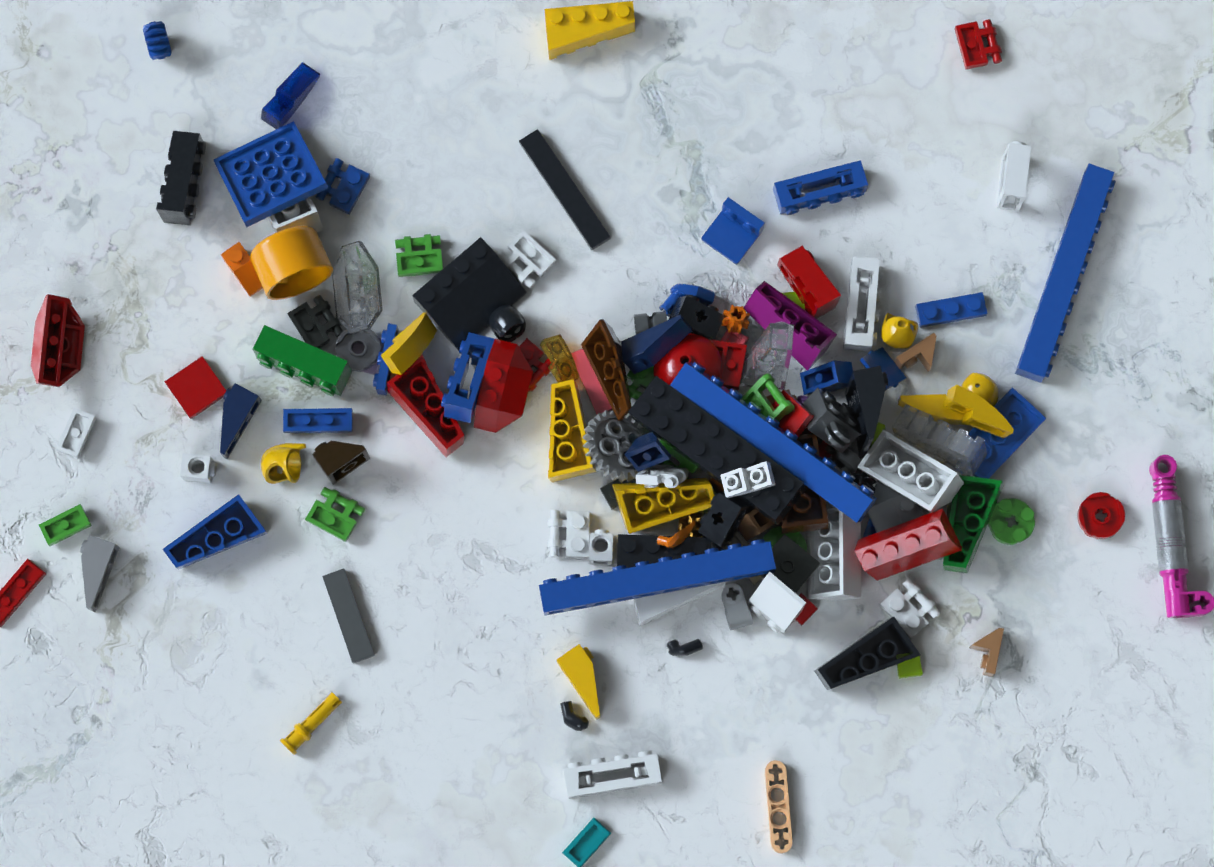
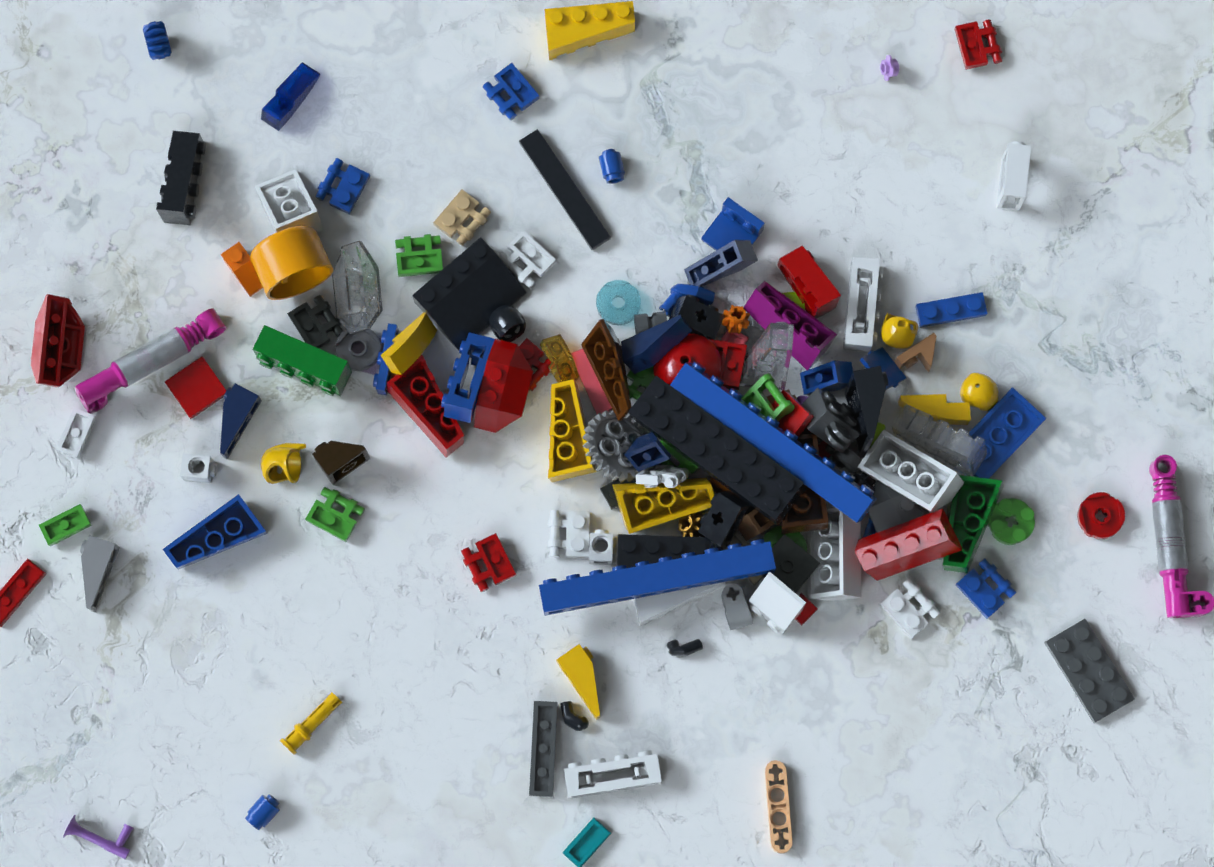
(116, 848): none -> medium lavender piece
(148, 359): none -> piece
(262, 811): none -> blue brick
(270, 174): blue plate -> none
(318, 420): blue plate -> none
(348, 616): dark grey tile -> none
(457, 213): none -> tan plate
(495, 559): none -> red plate
(516, 86): none -> blue plate
(543, 749): none -> dark grey plate
(612, 166): none -> blue brick
(615, 315): none -> clear light blue tile
(677, 539): orange bar -> none
(721, 263): none -> dark blue slope
(747, 480): white slope -> none
(852, 183): blue brick -> none
(868, 655): black wedge -> none
(889, 67): none -> lavender plate
(909, 668): lime tile -> none
(977, 411): yellow slope -> none
(979, 591): none -> blue plate
(991, 645): medium nougat slope -> none
(1064, 273): blue brick -> none
(1089, 670): none -> dark grey plate

